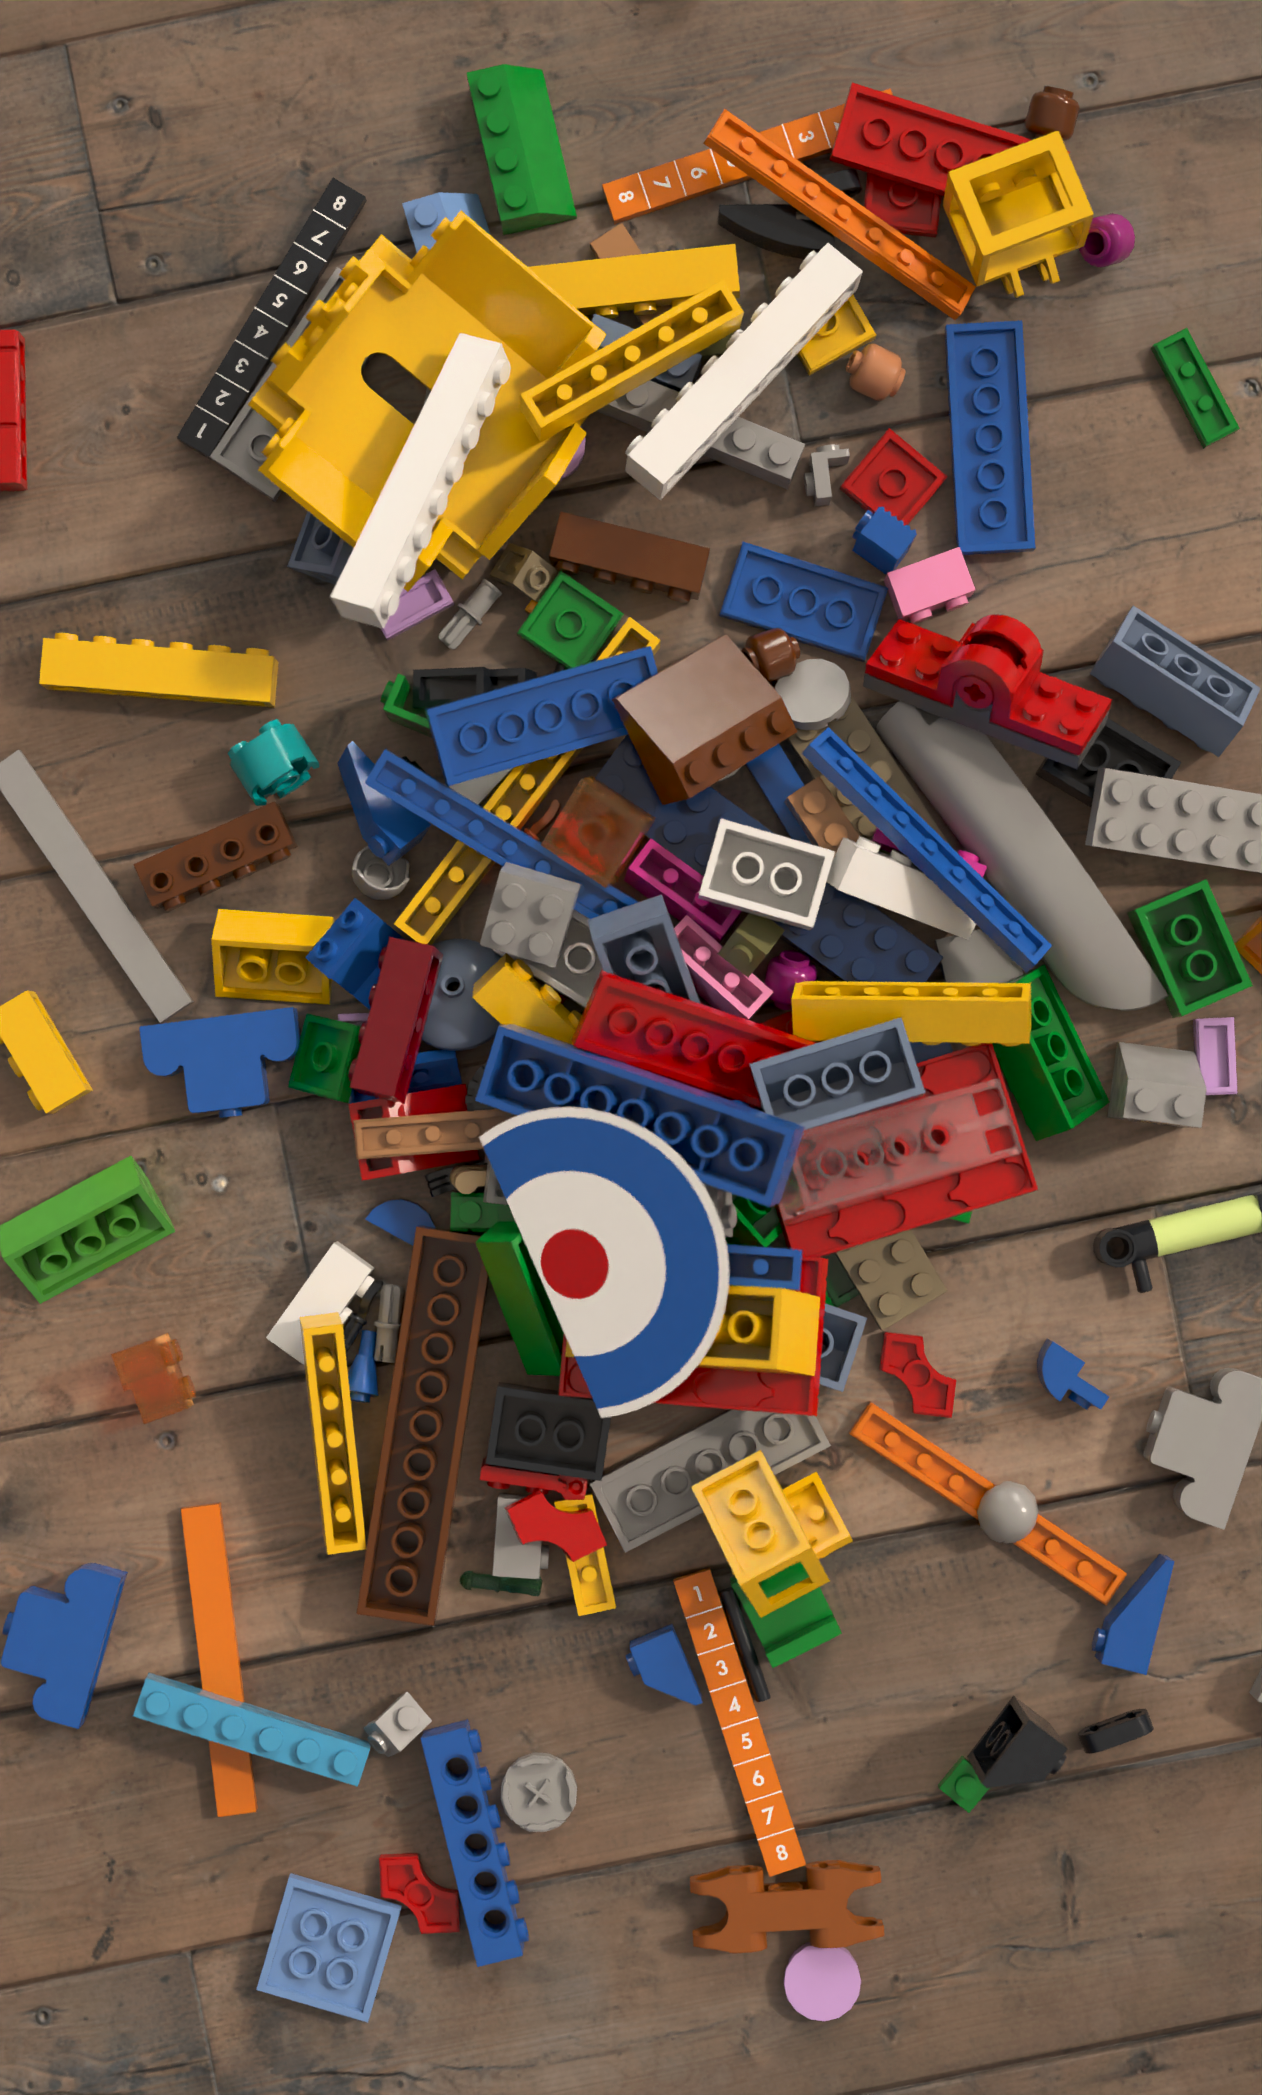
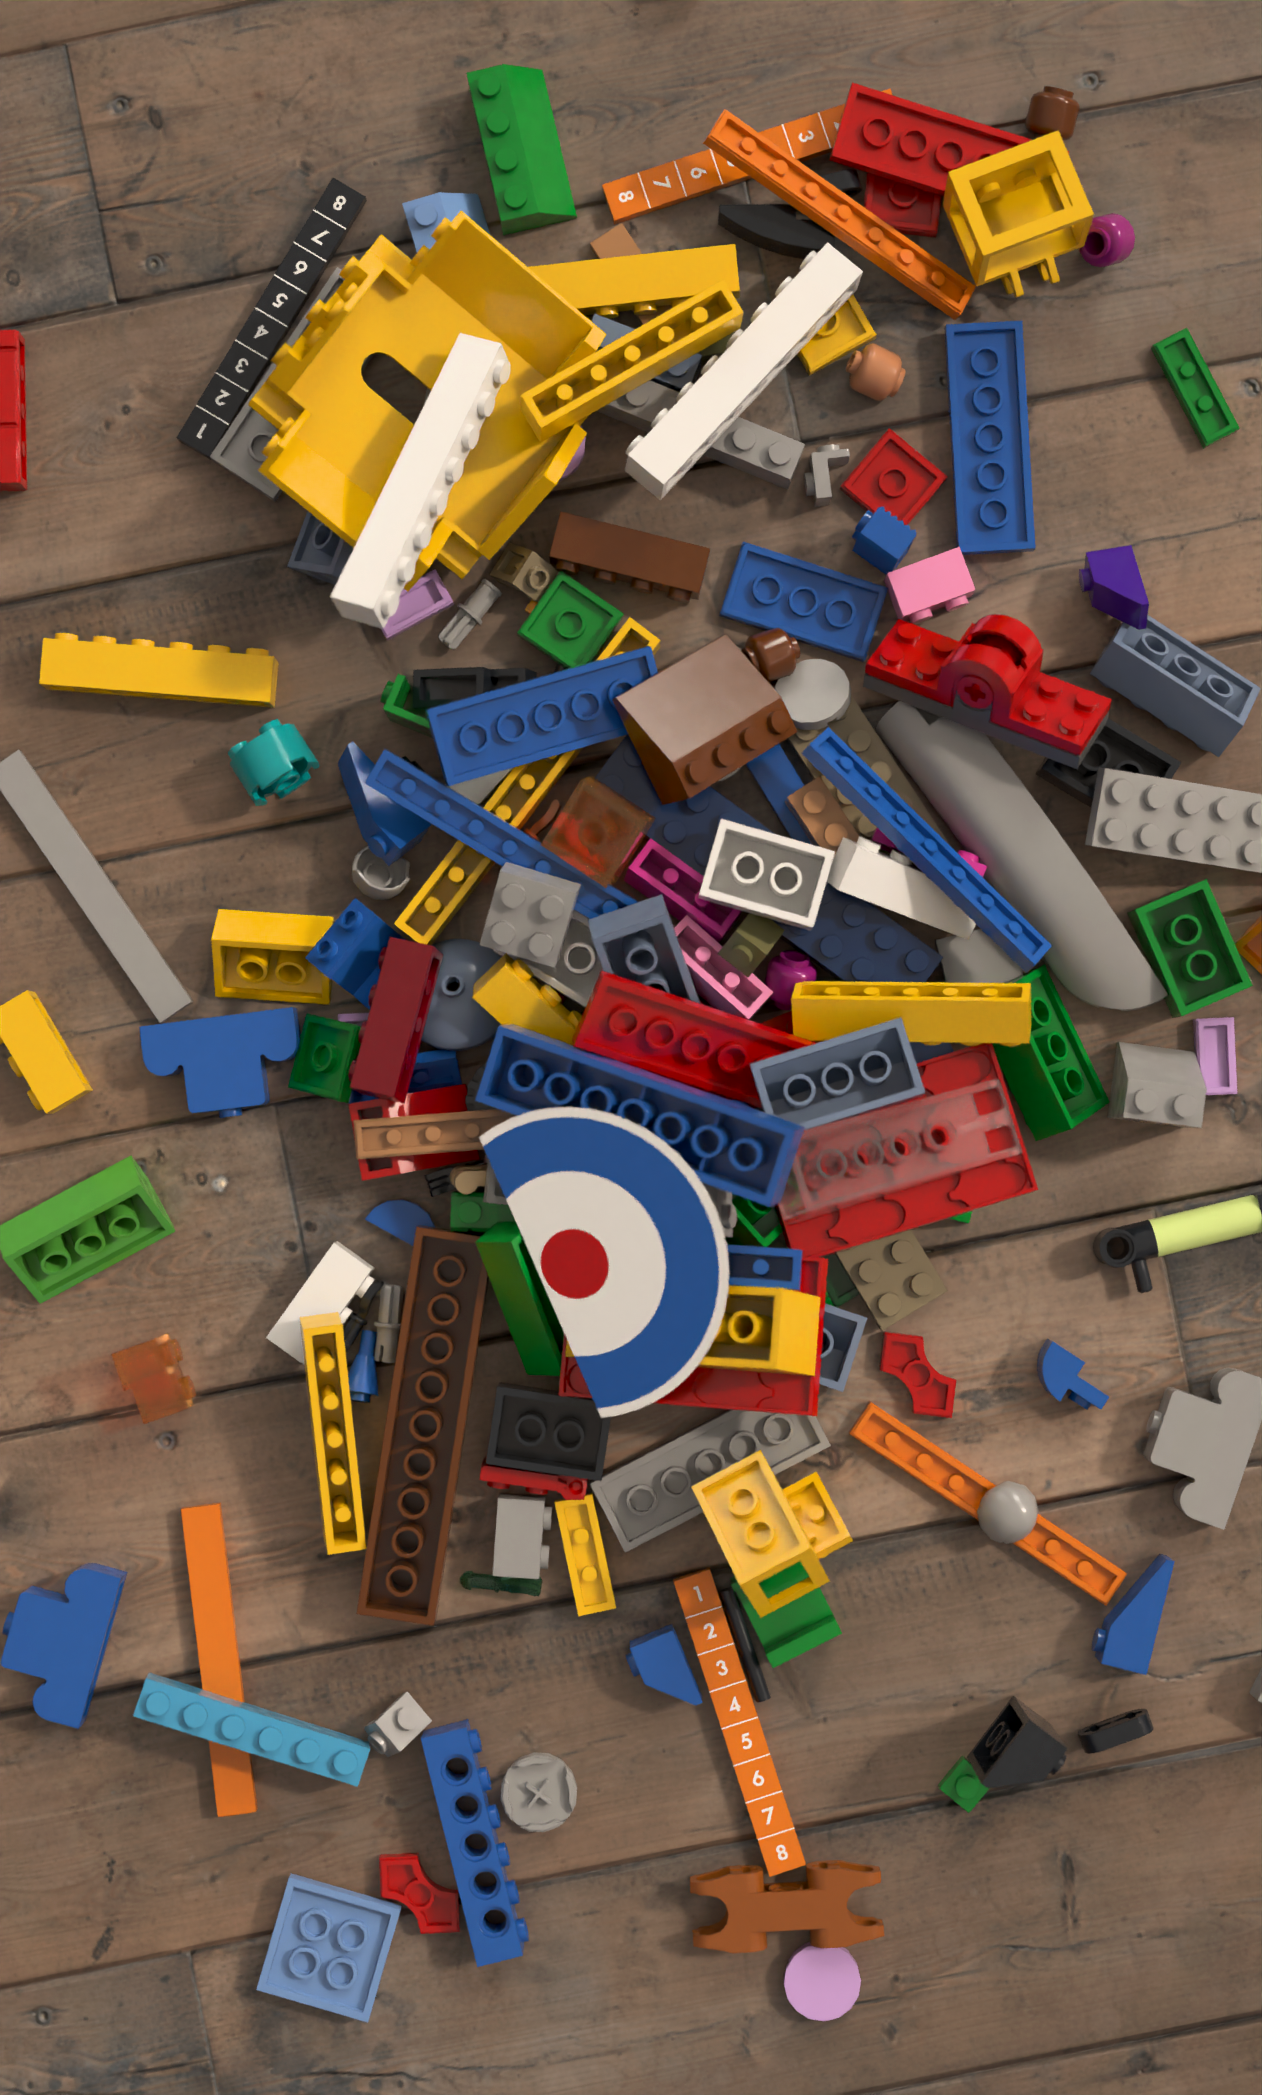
(215, 856): reddish brown brick -> none
(538, 1520): red tile -> none
(1115, 585): none -> dark purple slope

